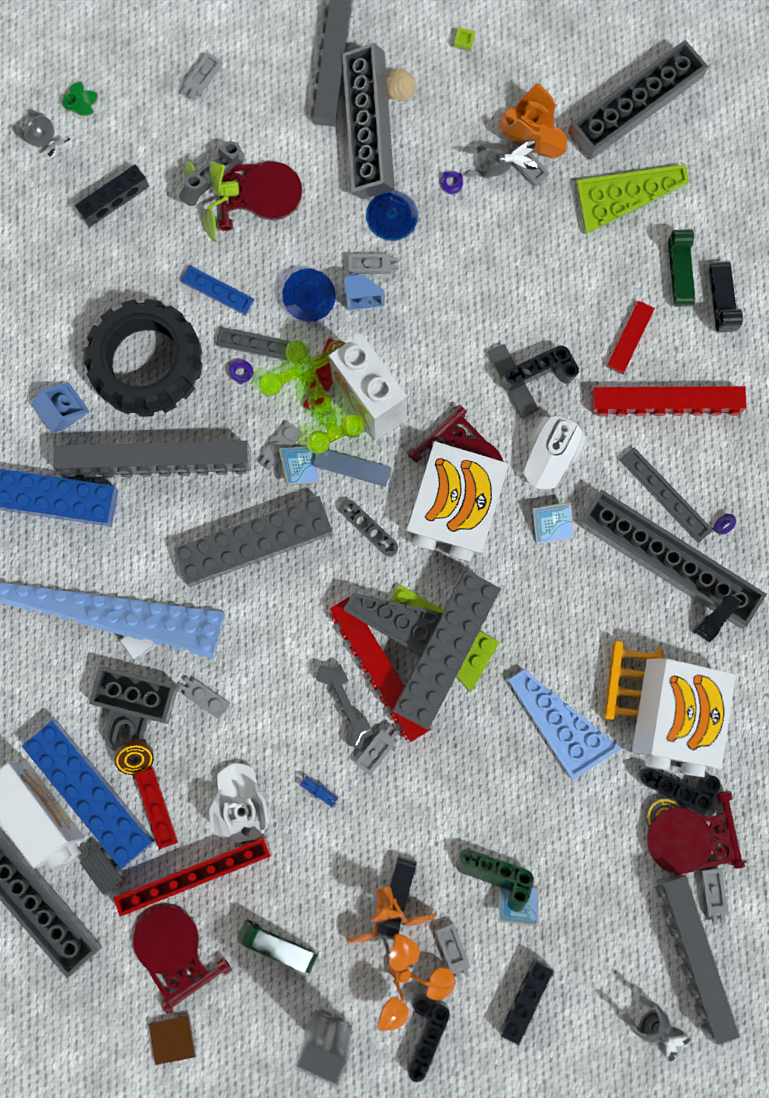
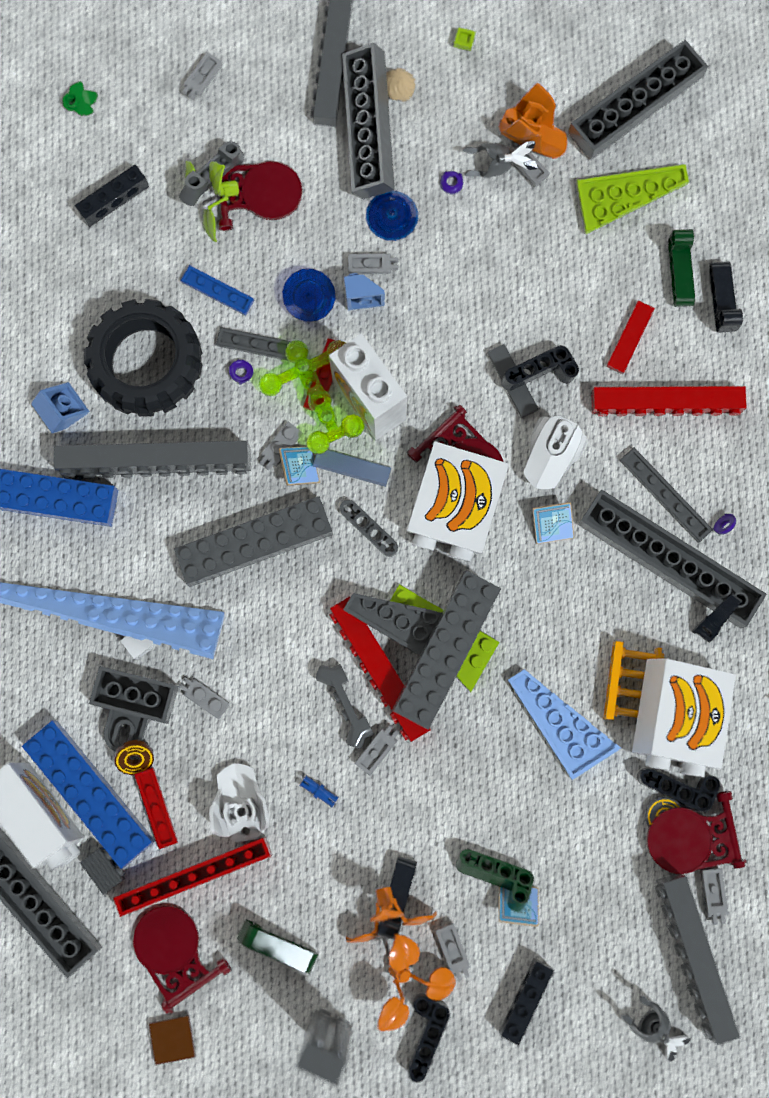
(33, 133): dark grey hair -> none

